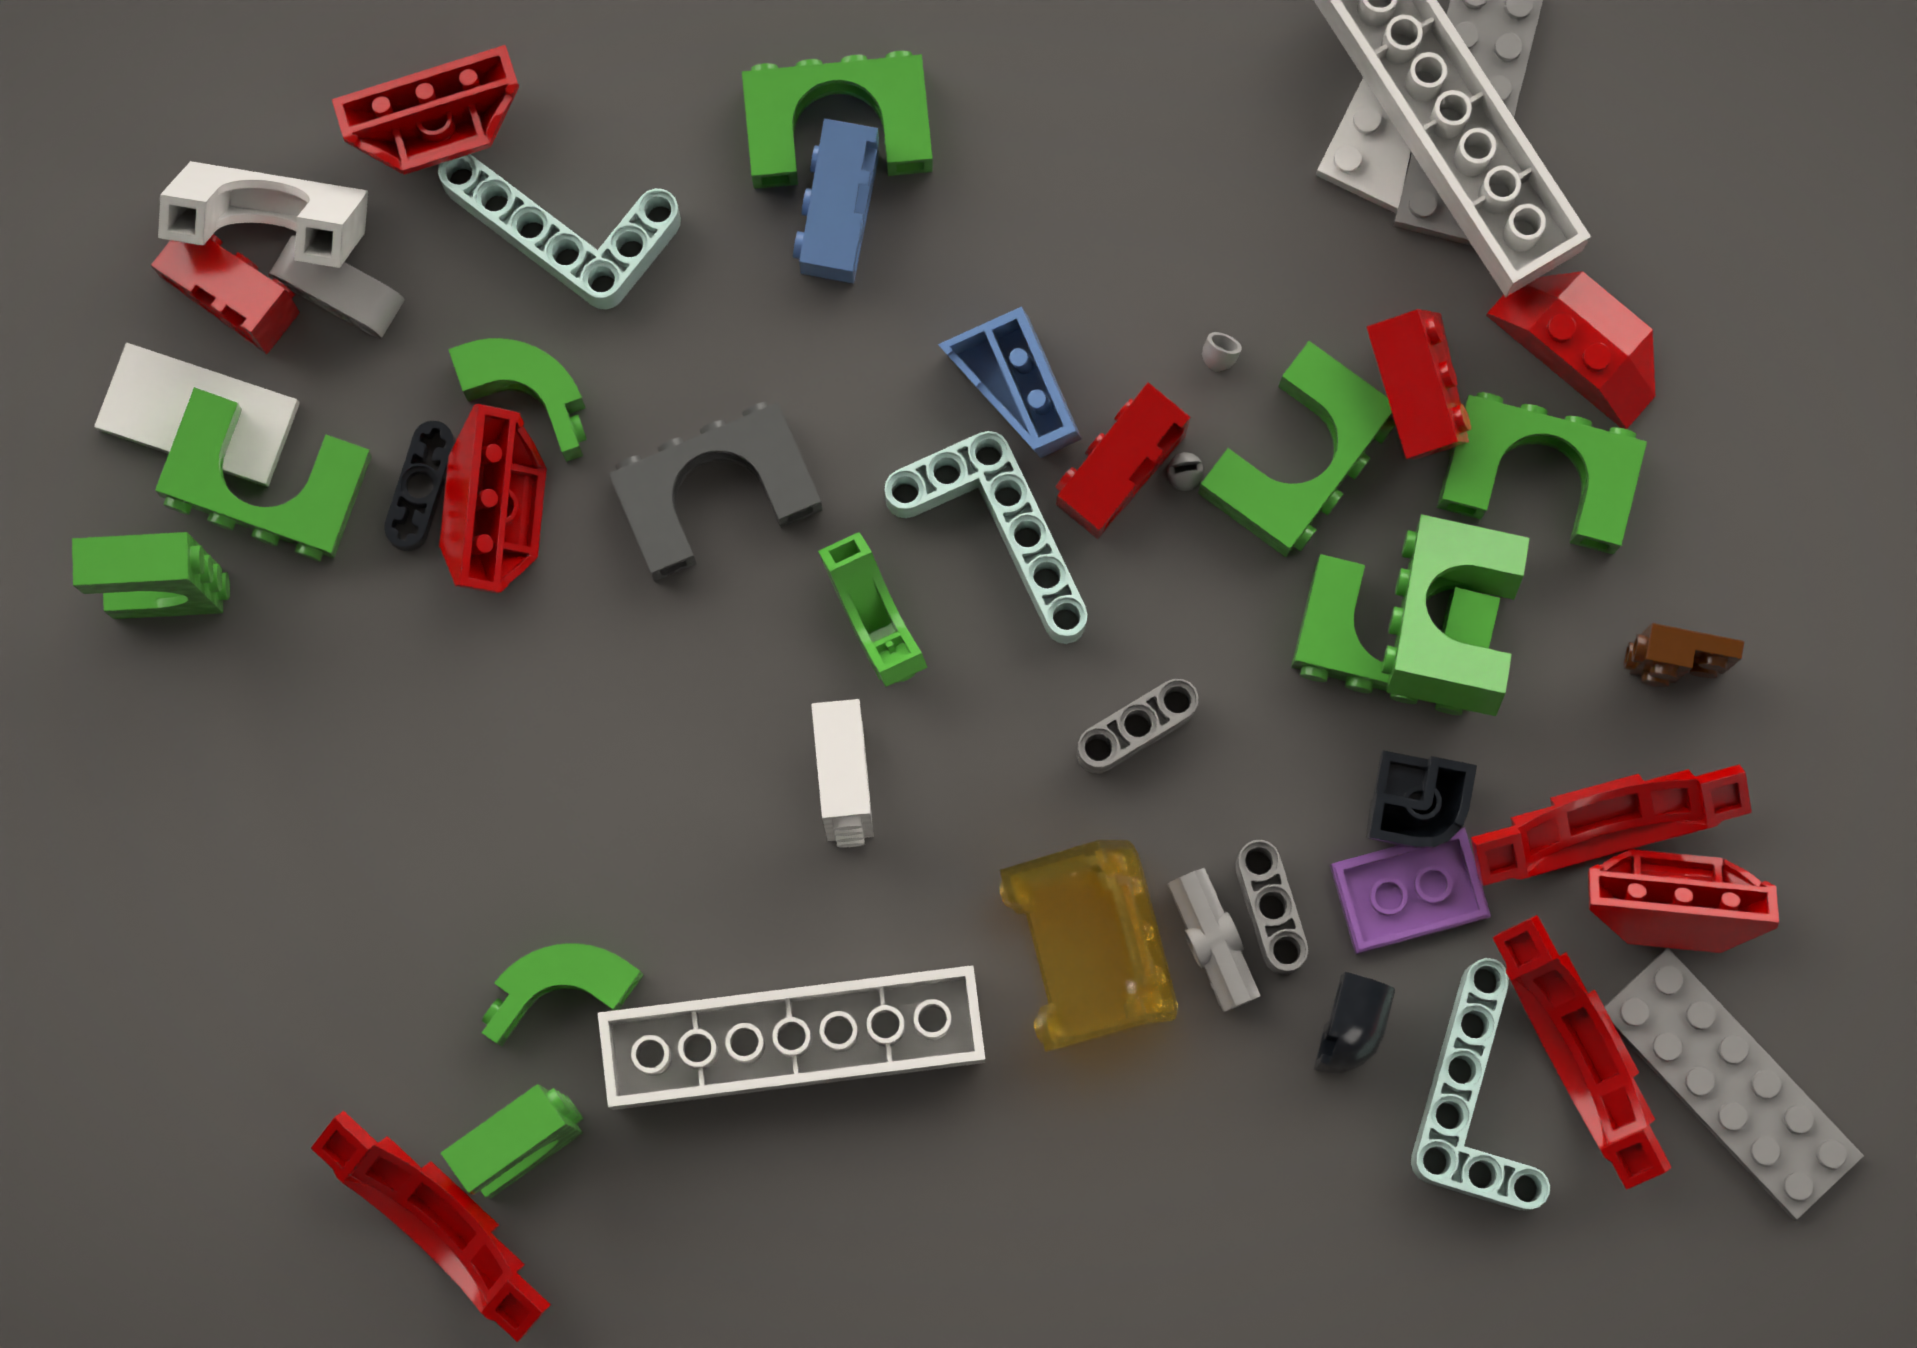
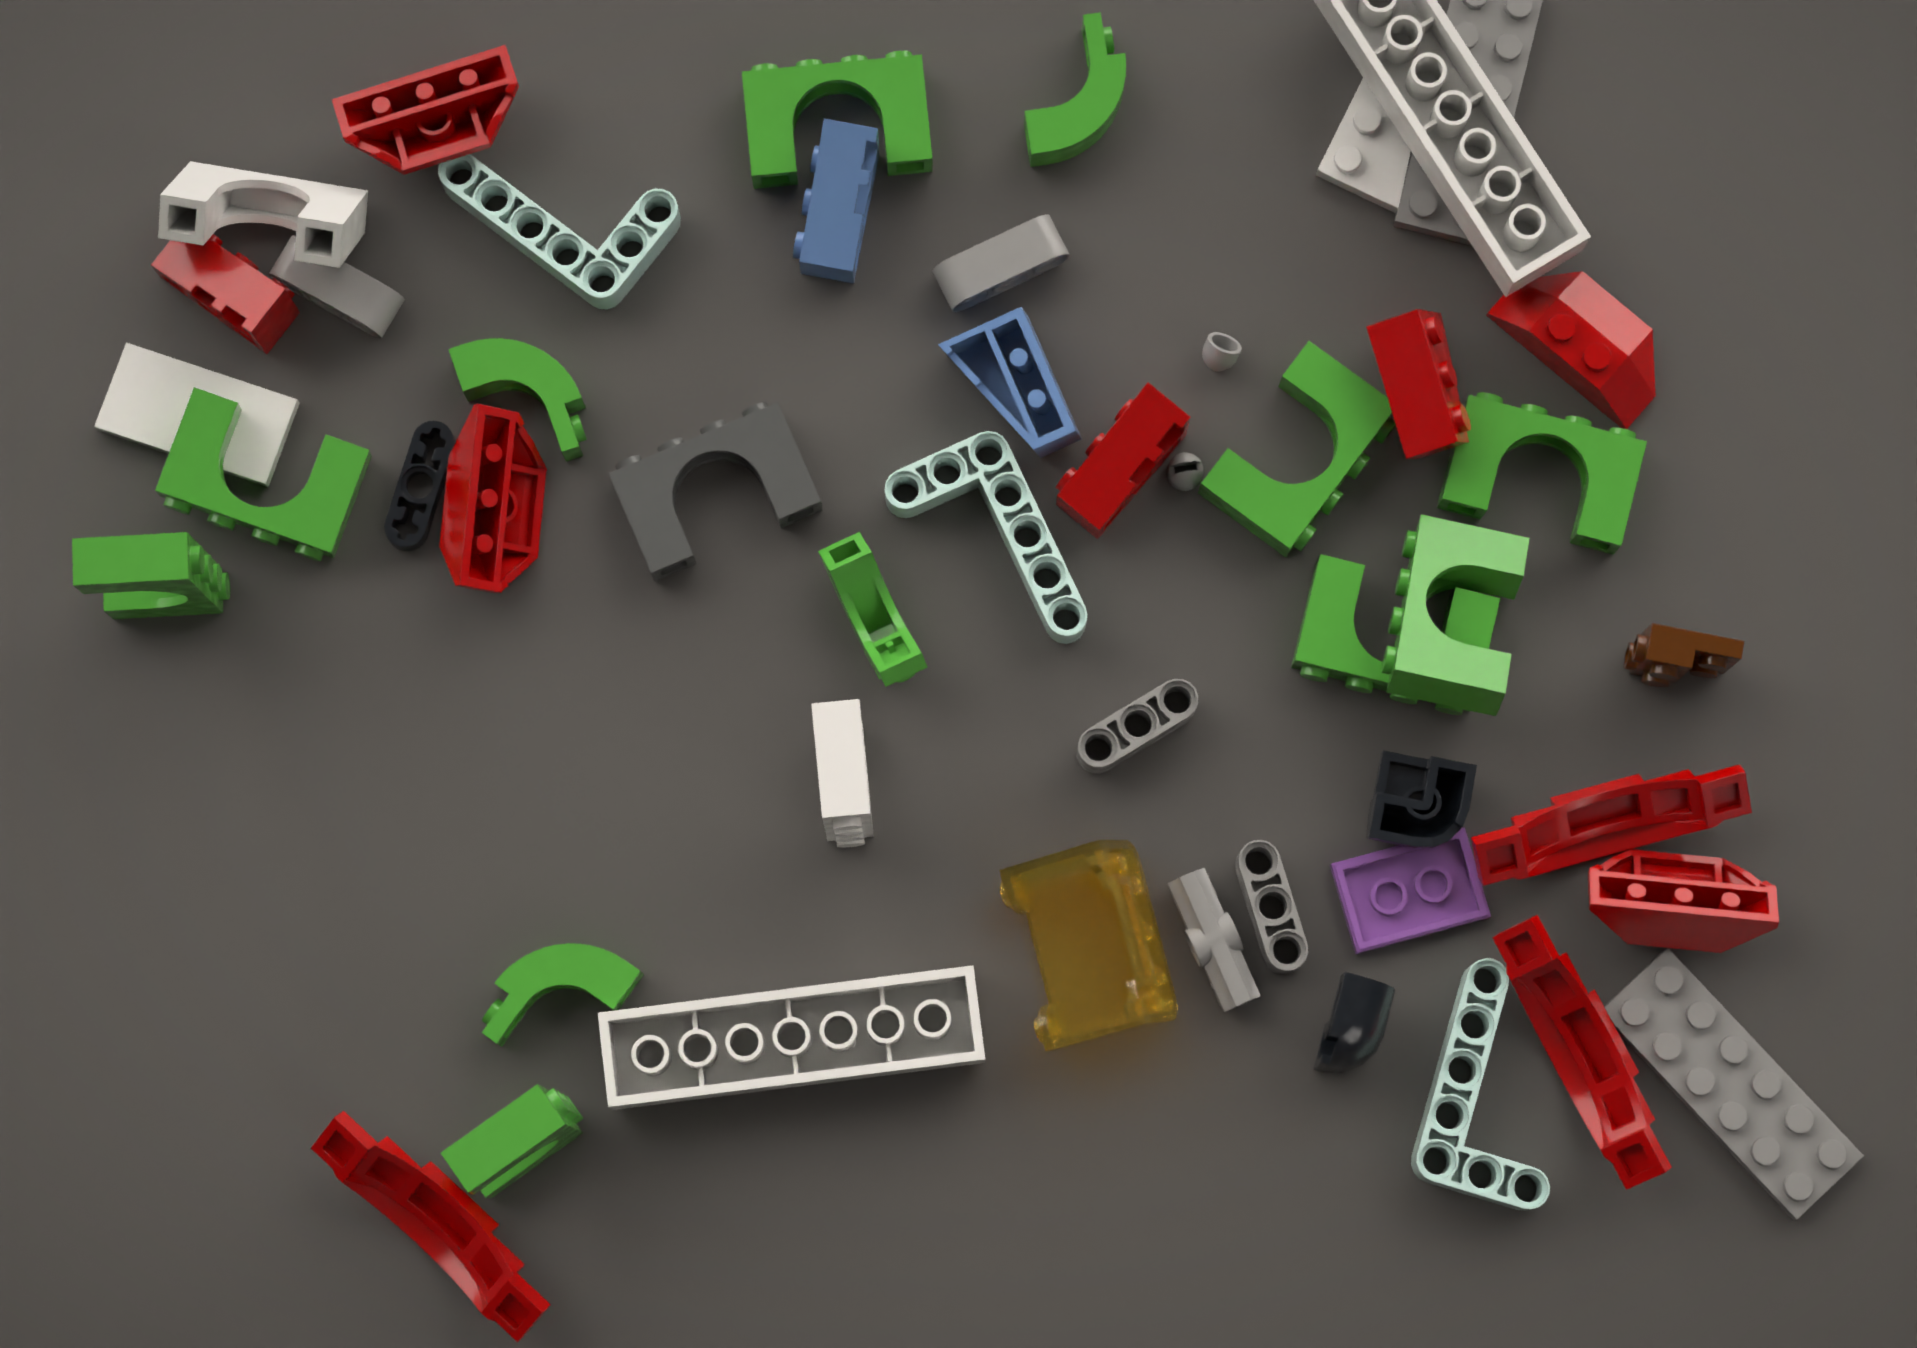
(1001, 263): none -> light grey beam
(1075, 126): none -> bright green arch

